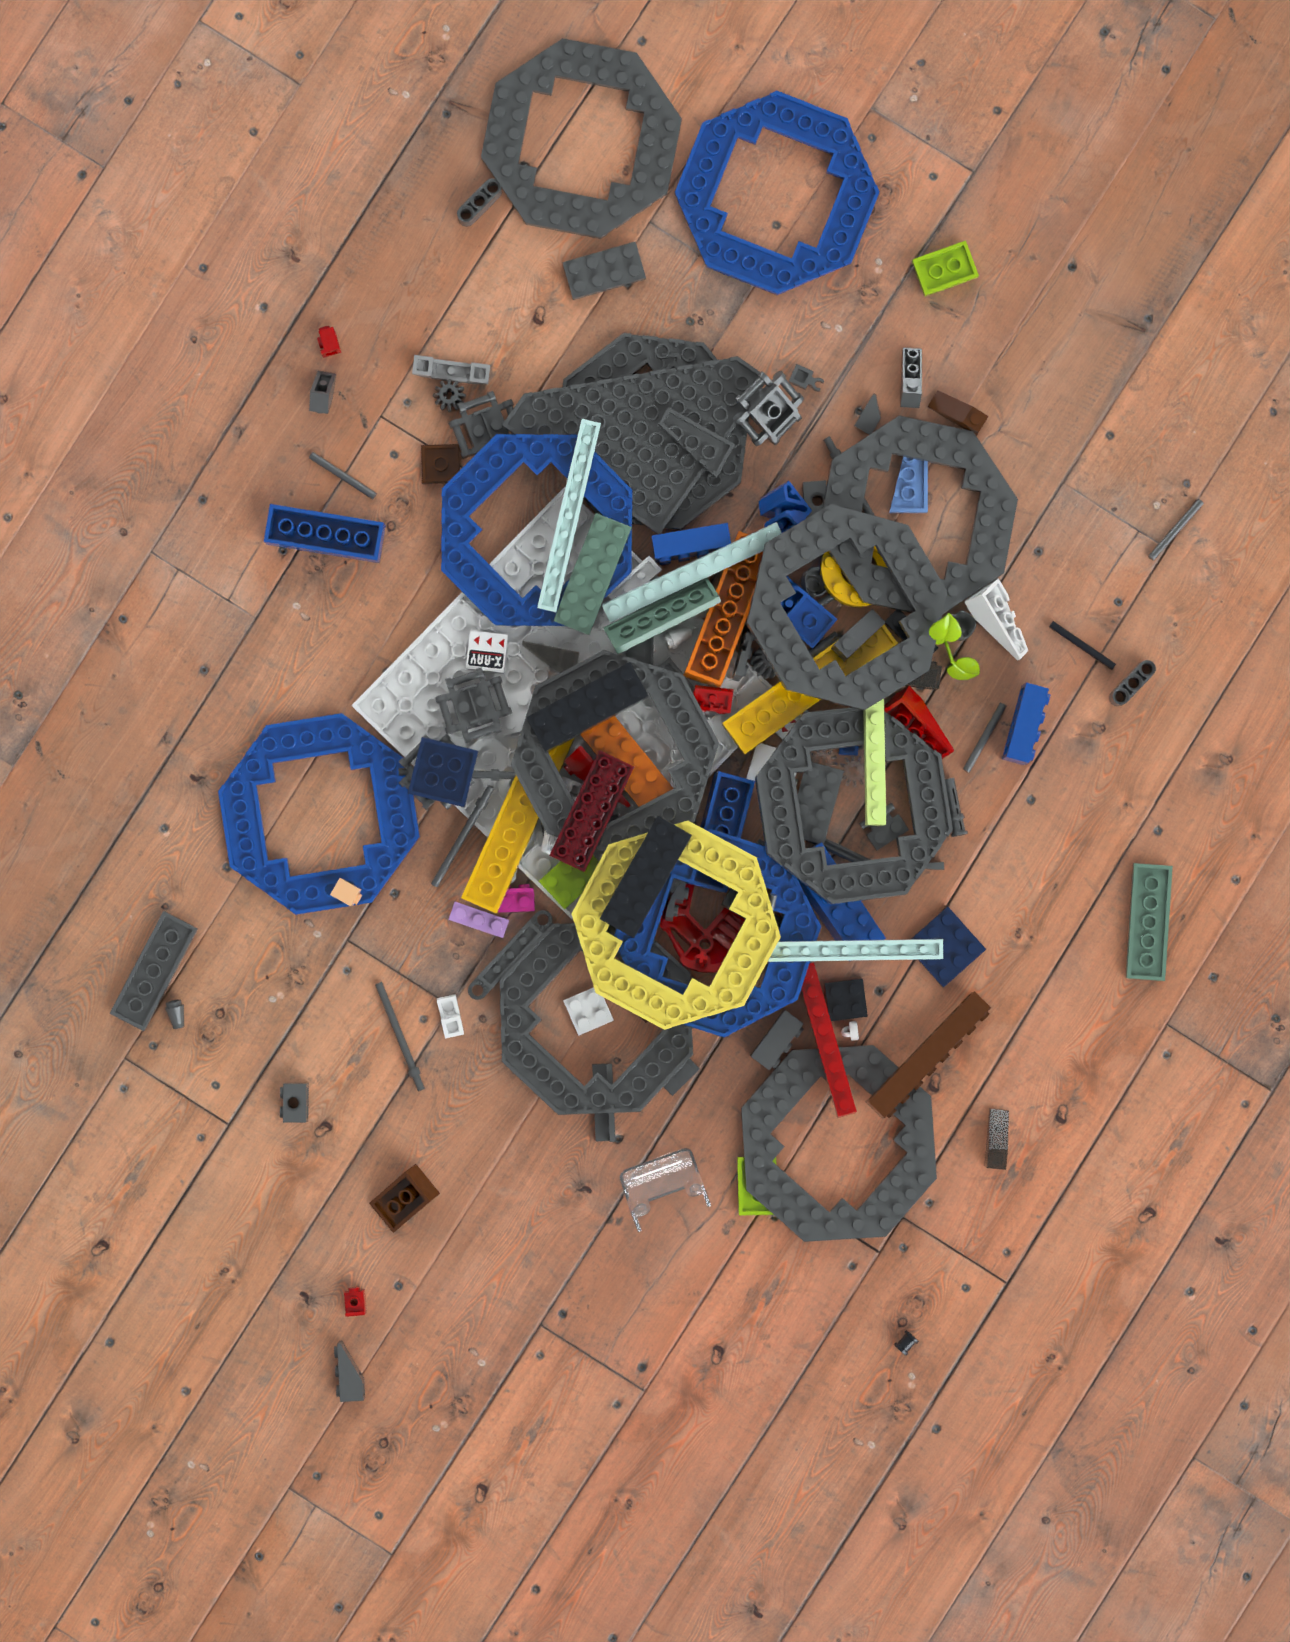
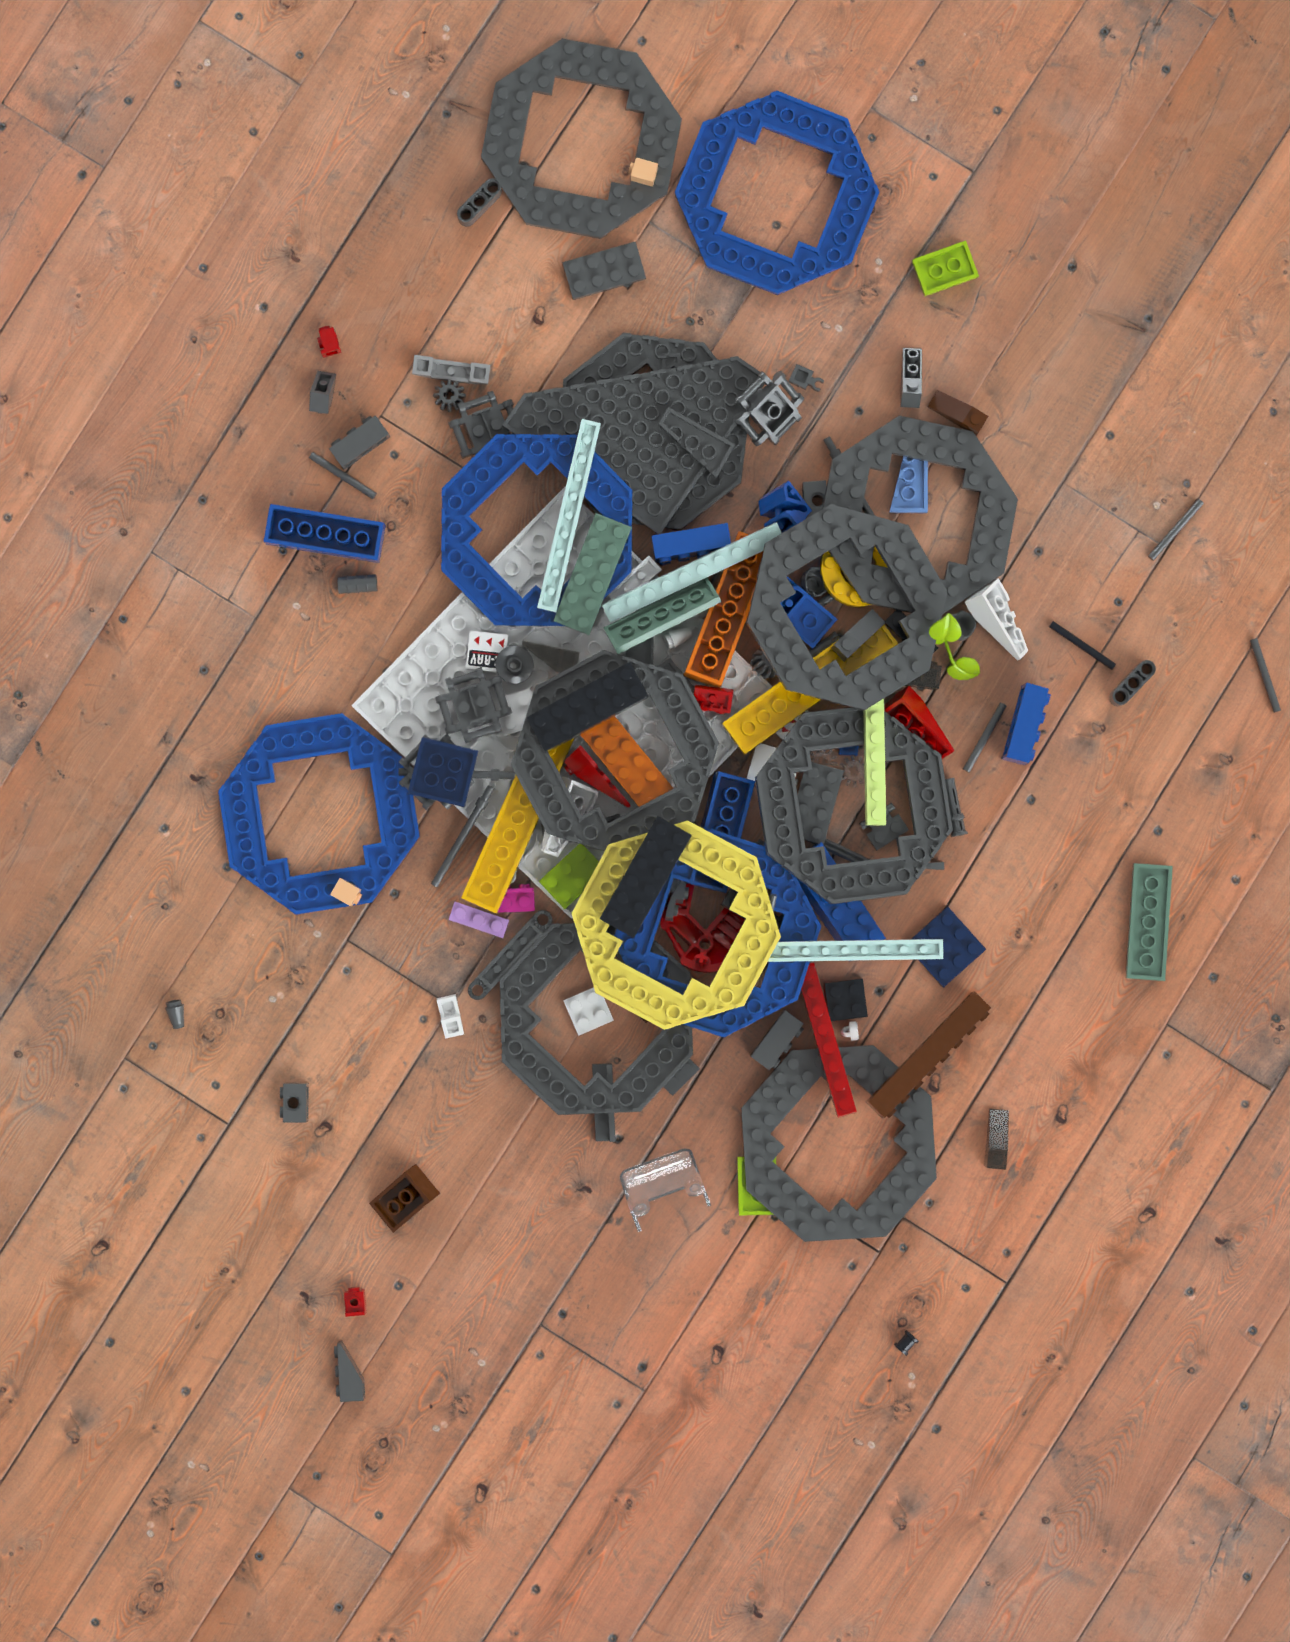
(154, 971): dark grey plate -> none
(357, 584): none -> dark grey axle
(359, 442): none -> dark grey brick
(413, 1070): dark grey bar -> none
(439, 463): reddish brown tile -> none
(523, 662): none -> dark grey dish
(591, 811): dark red plate -> none
(643, 171): none -> light nougat brick
(743, 654): dark grey wing -> none
(870, 416): dark grey slope -> none
(1265, 675): none -> dark grey bar

